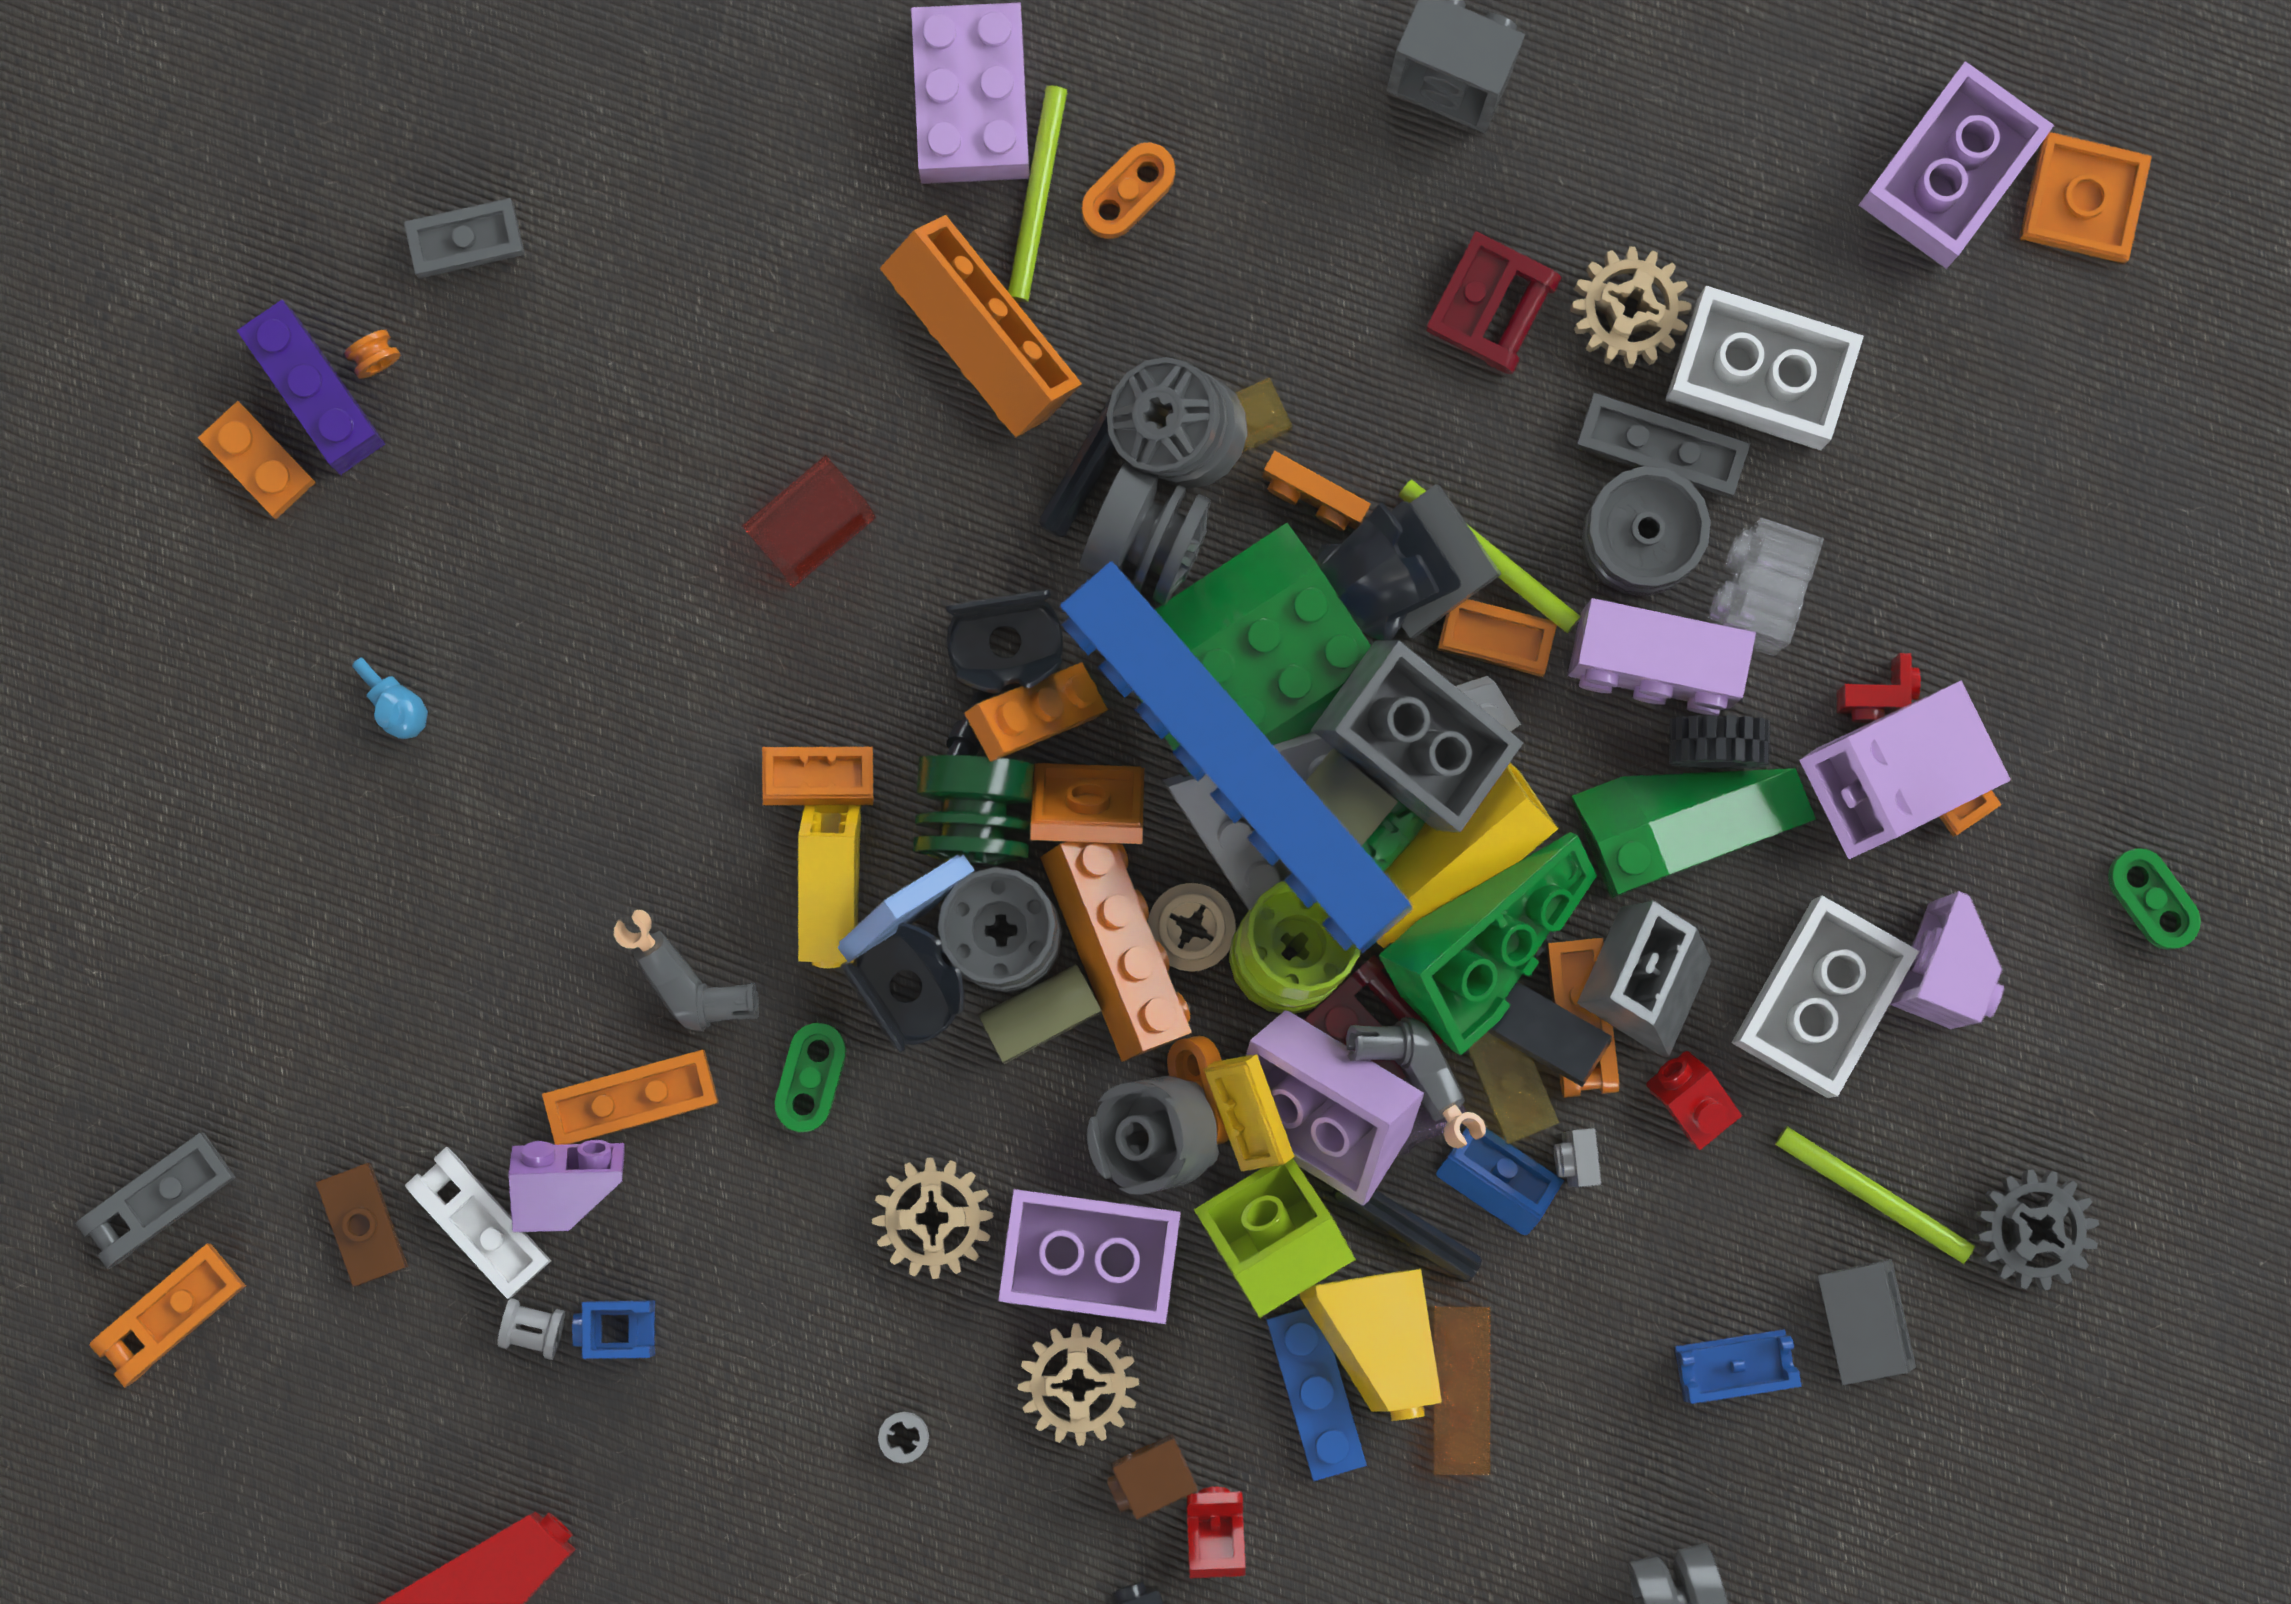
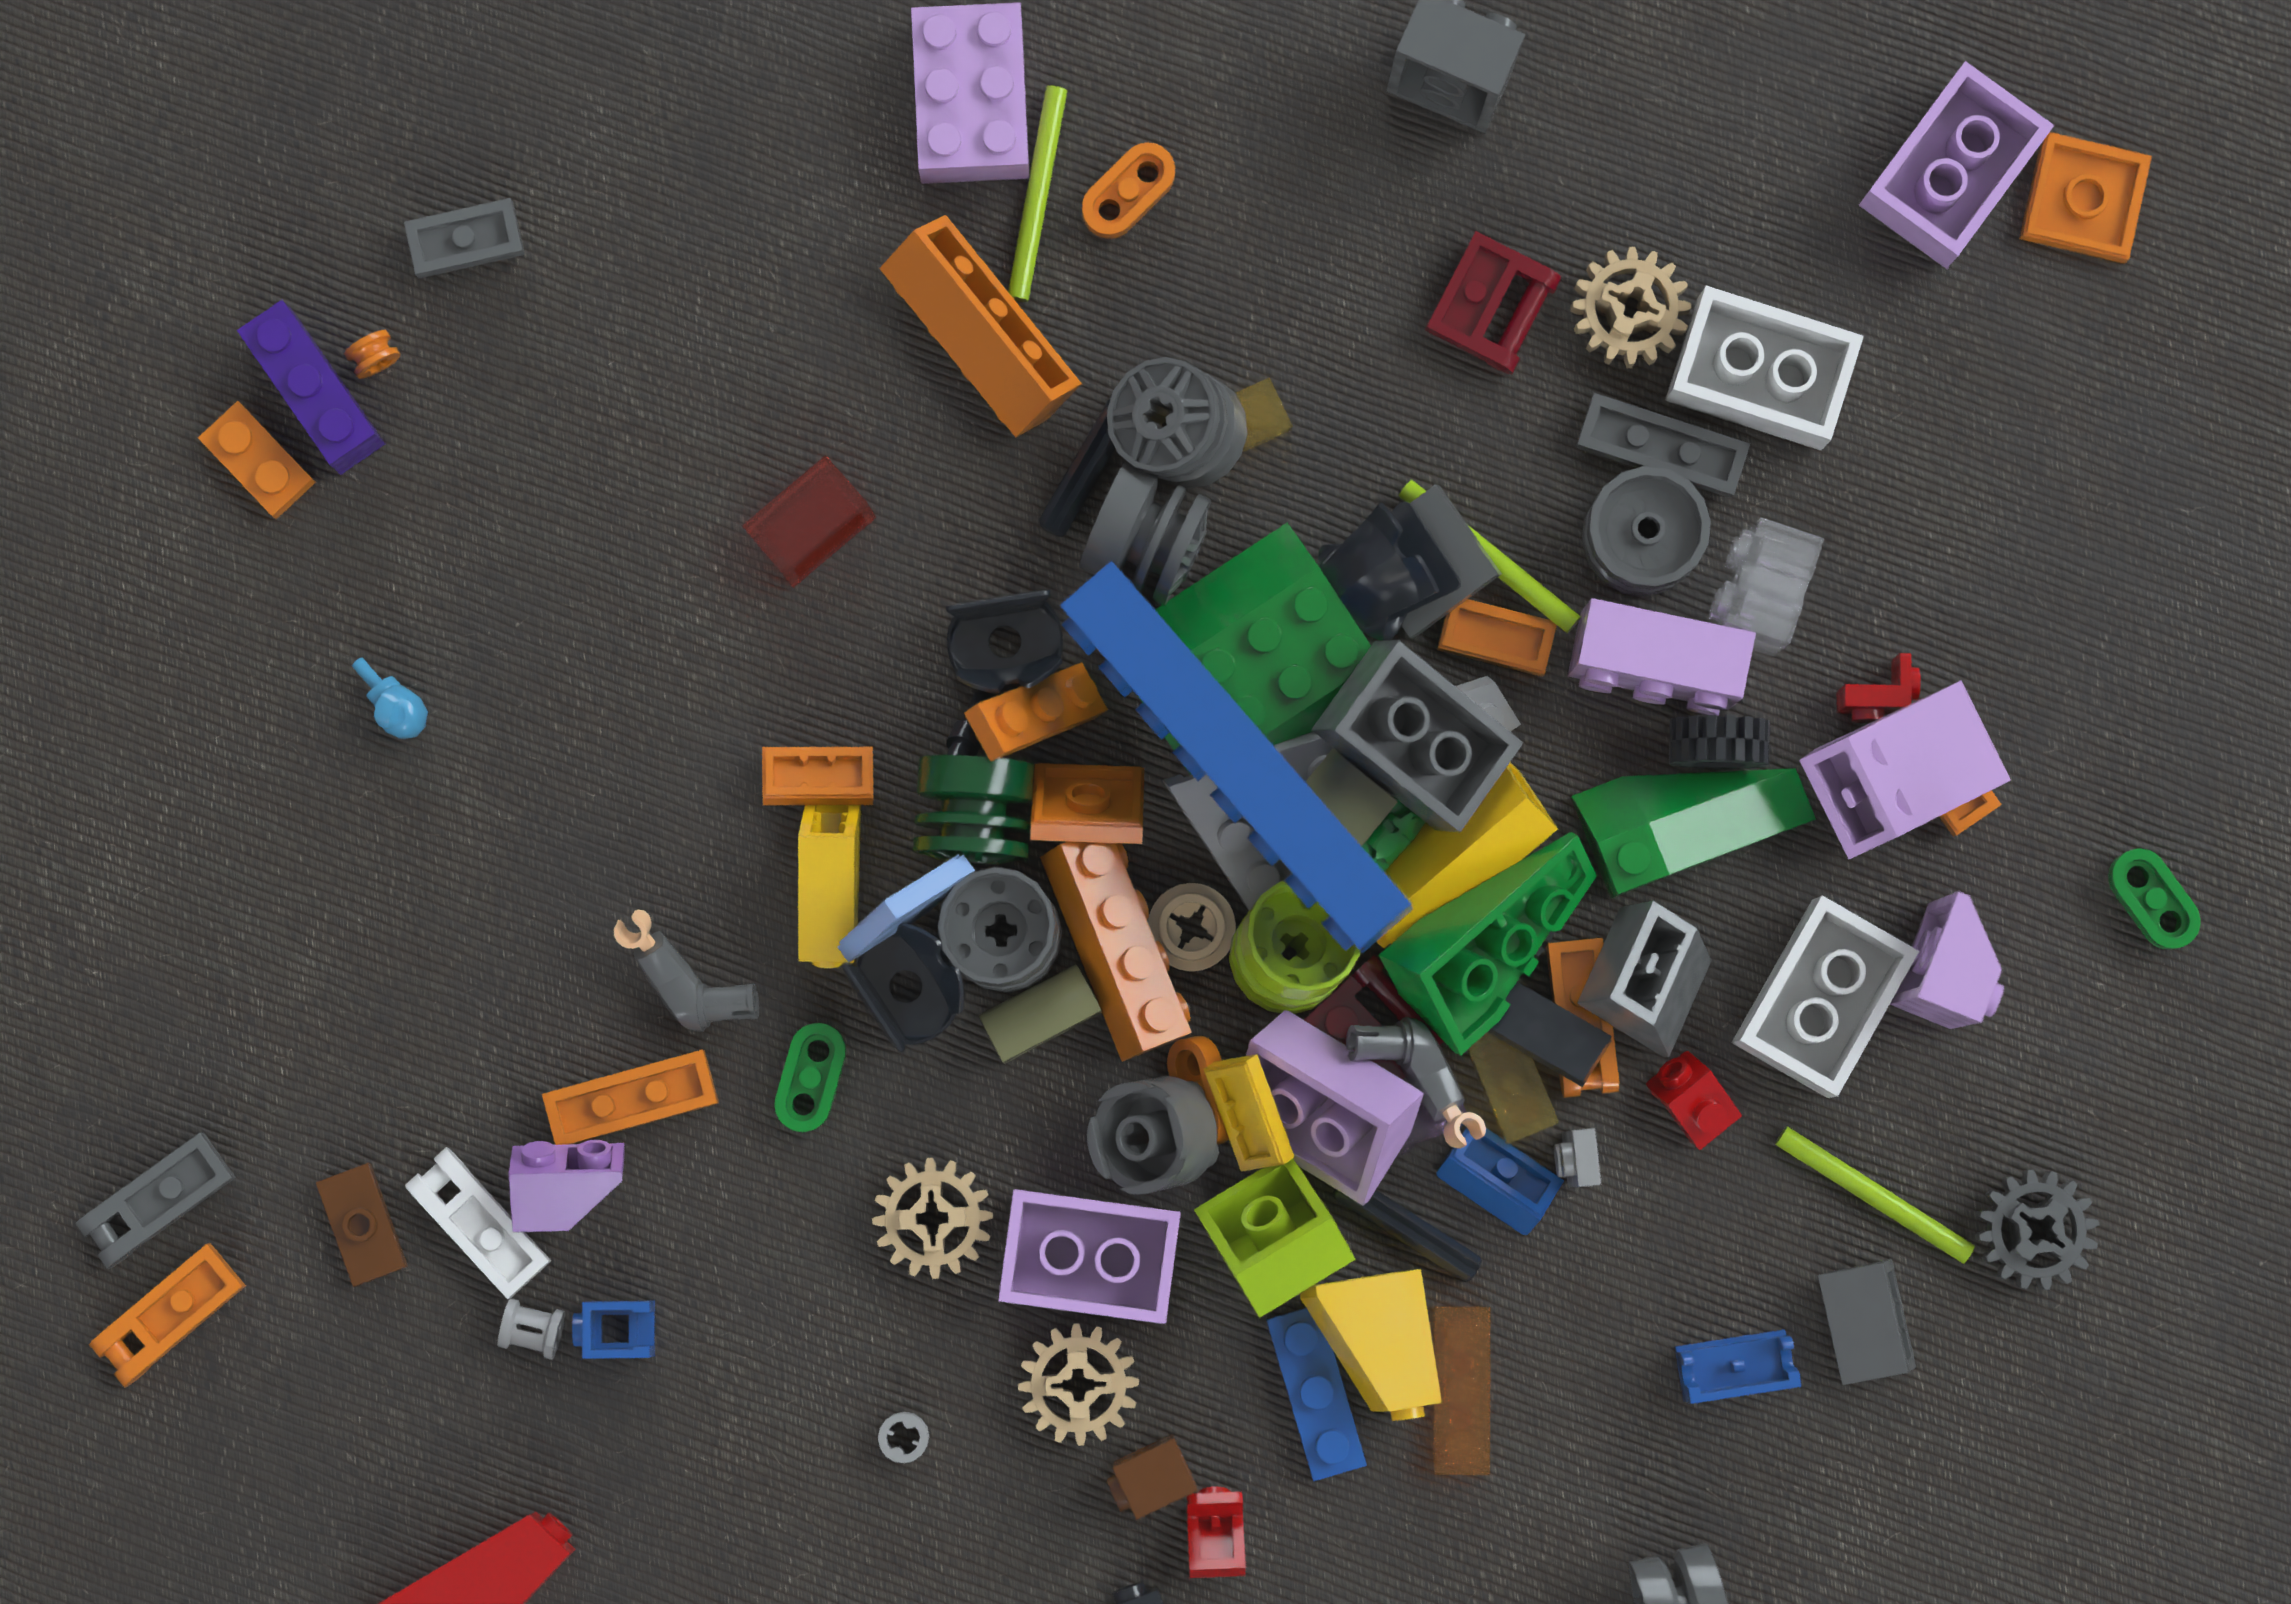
(1295, 482): orange plate -> none

